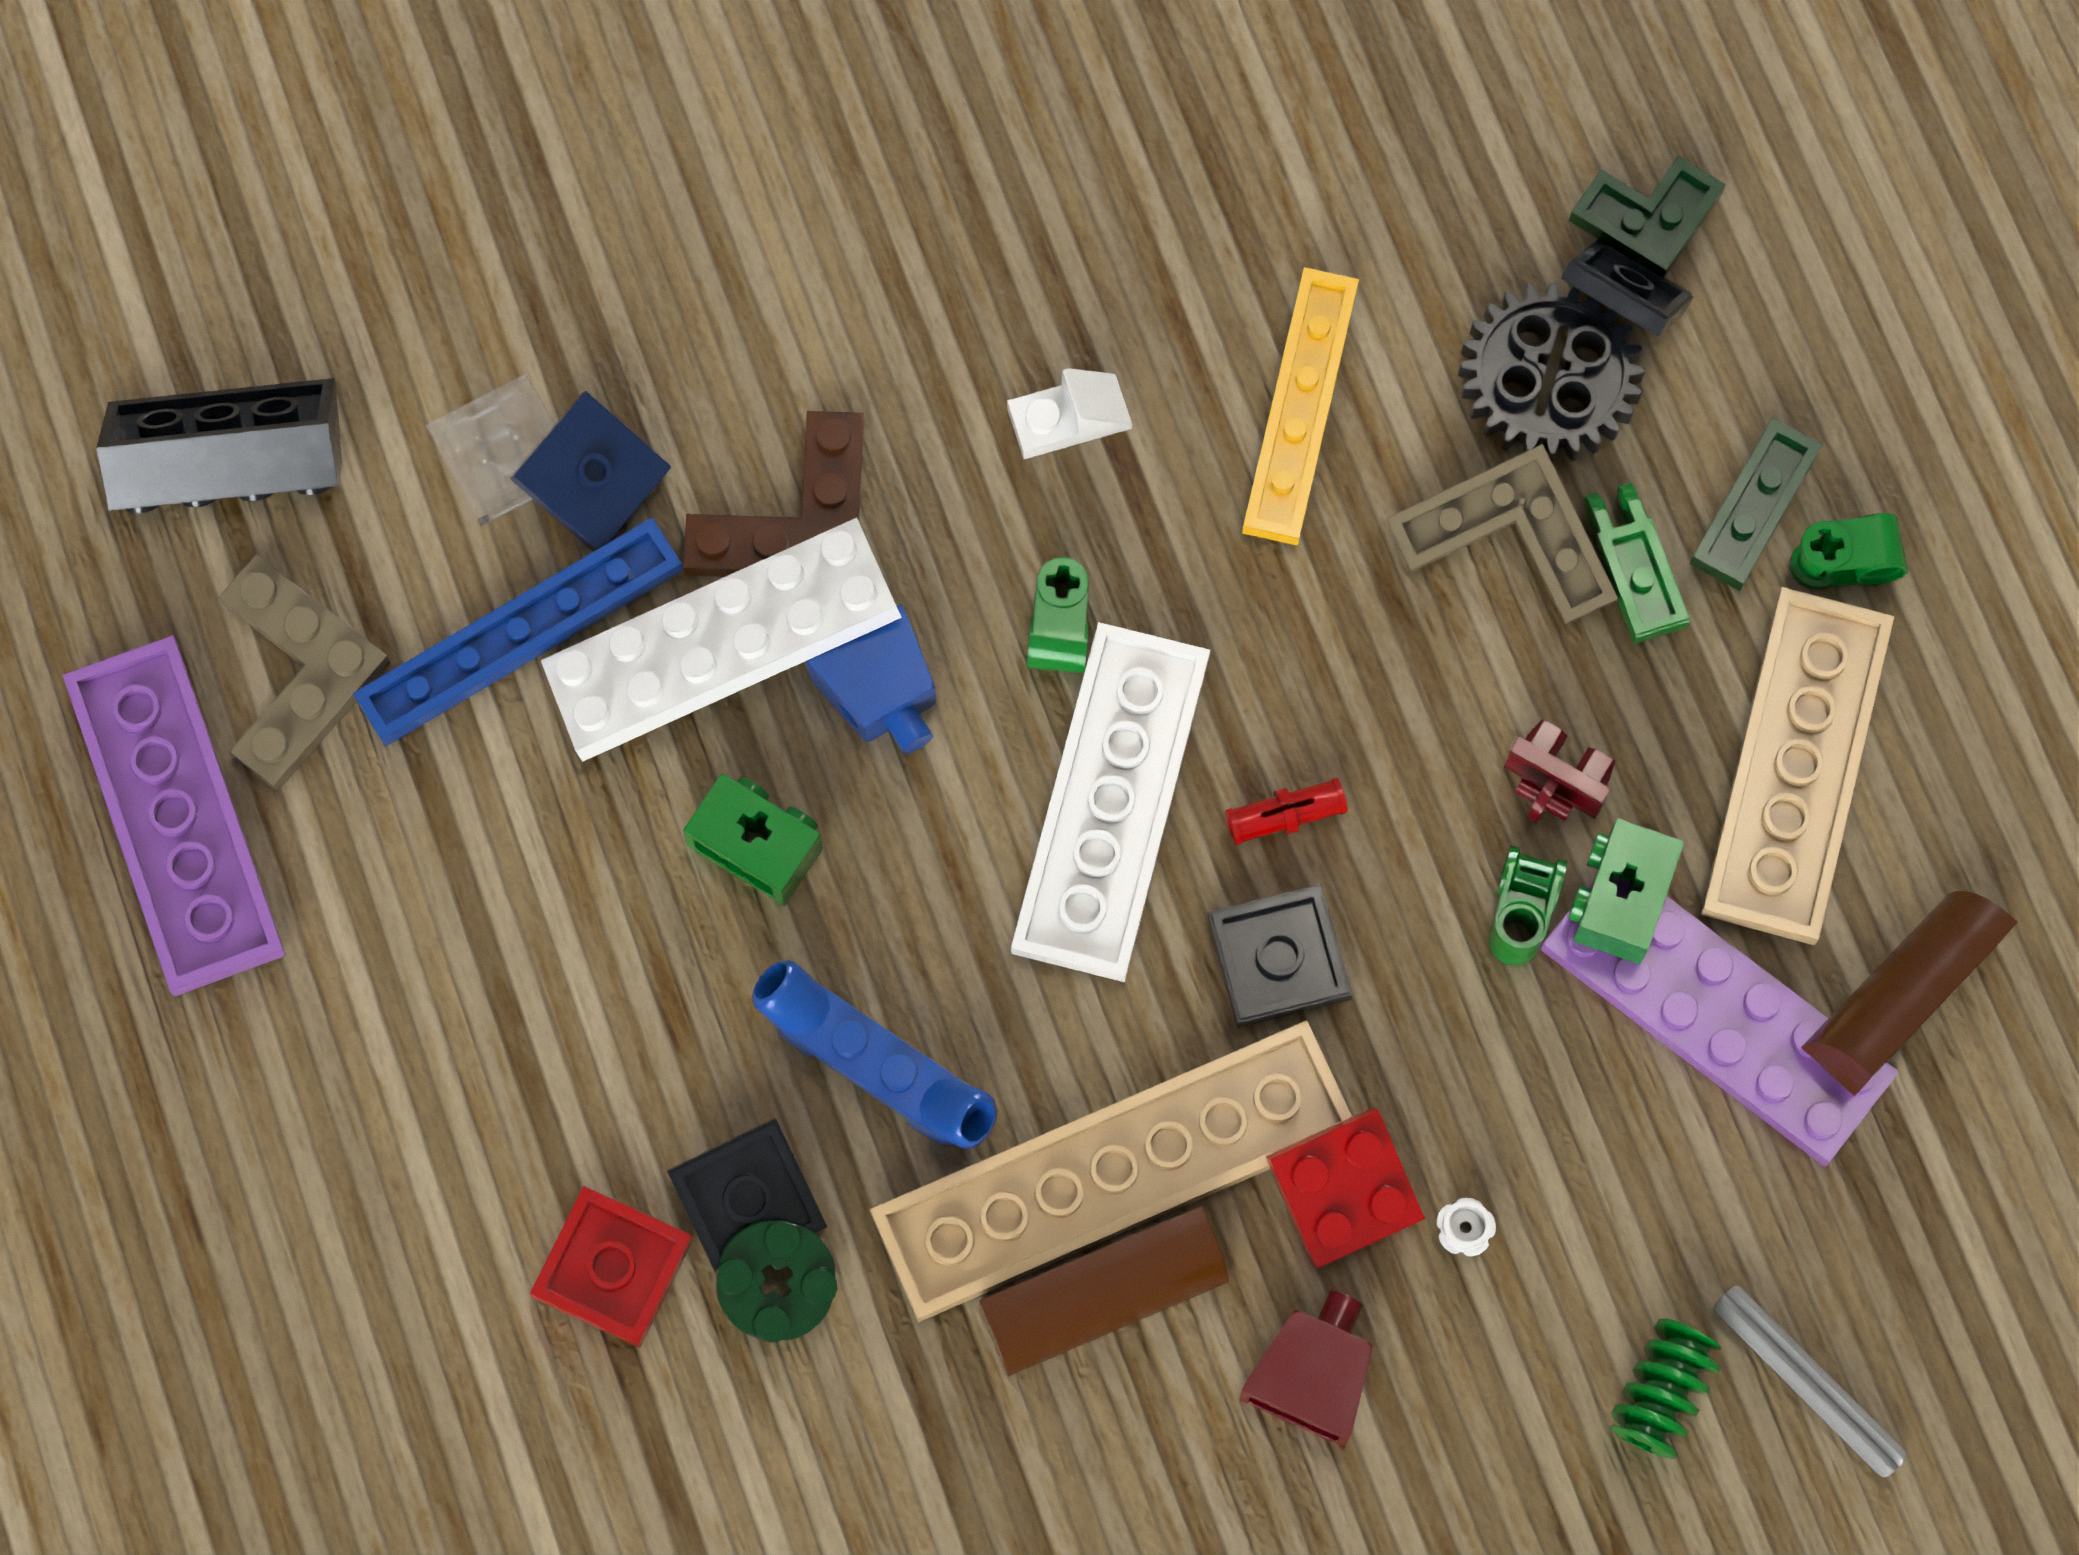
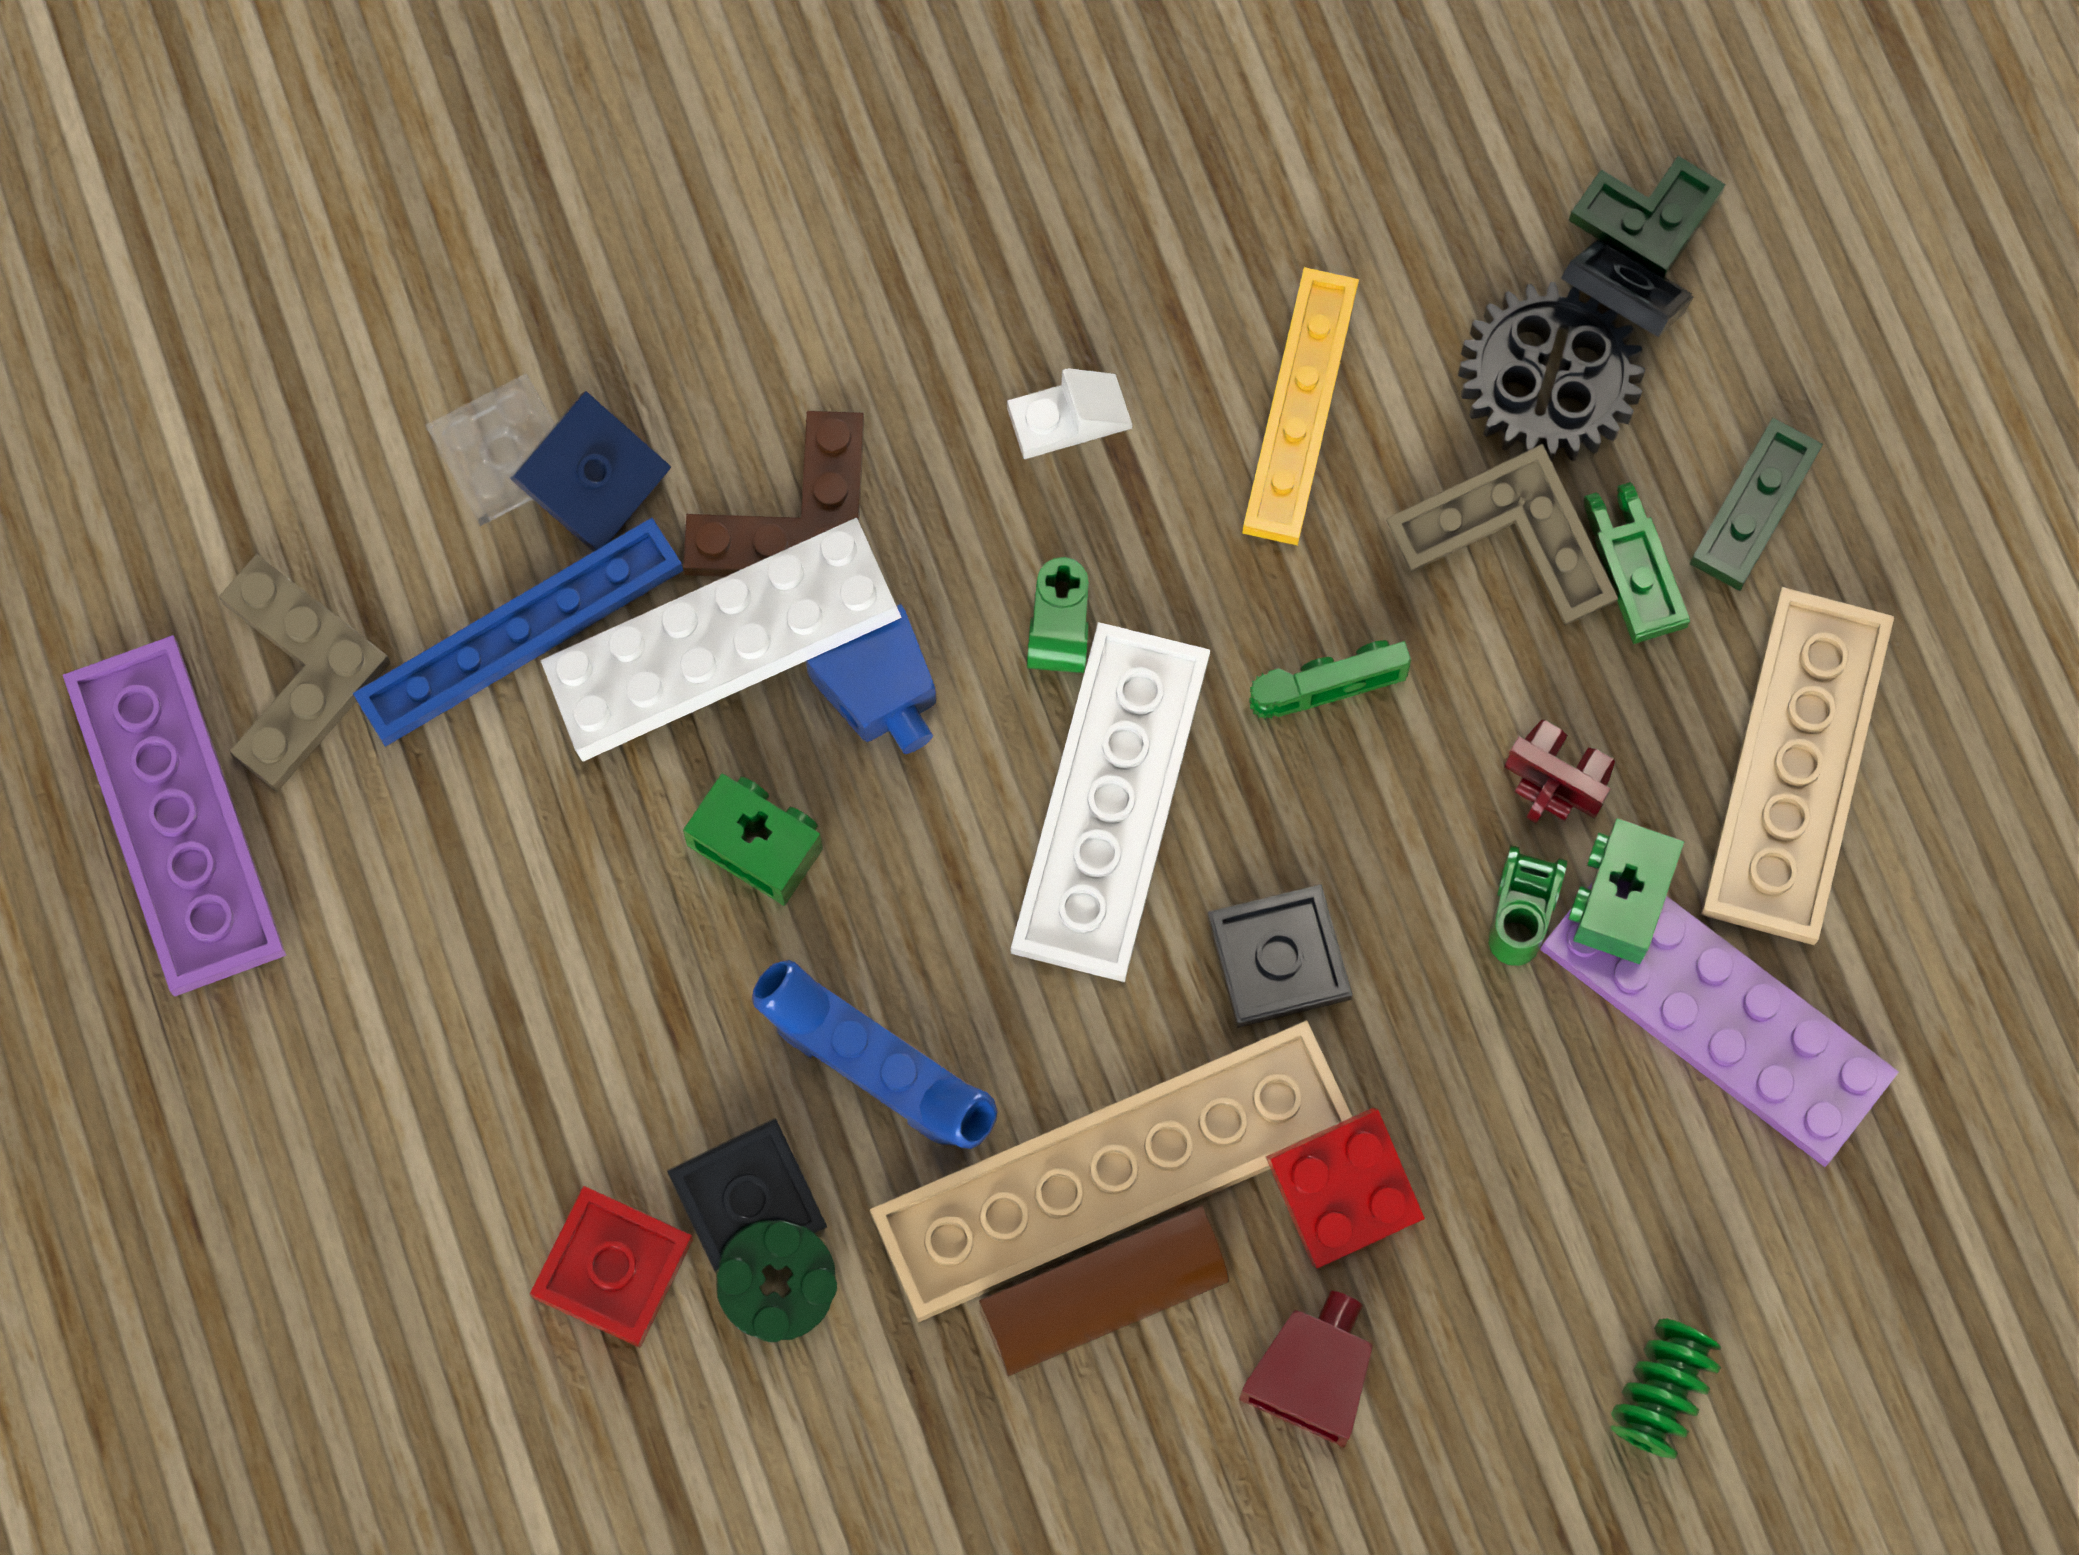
(220, 445): slope -> none
(1286, 811): red pin -> none
(1329, 681): none -> green hinge
(1469, 1211): white plate -> none
(1810, 1381): light grey axle -> none
(1859, 551): green piece -> none
(1908, 987): reddish brown brick -> none

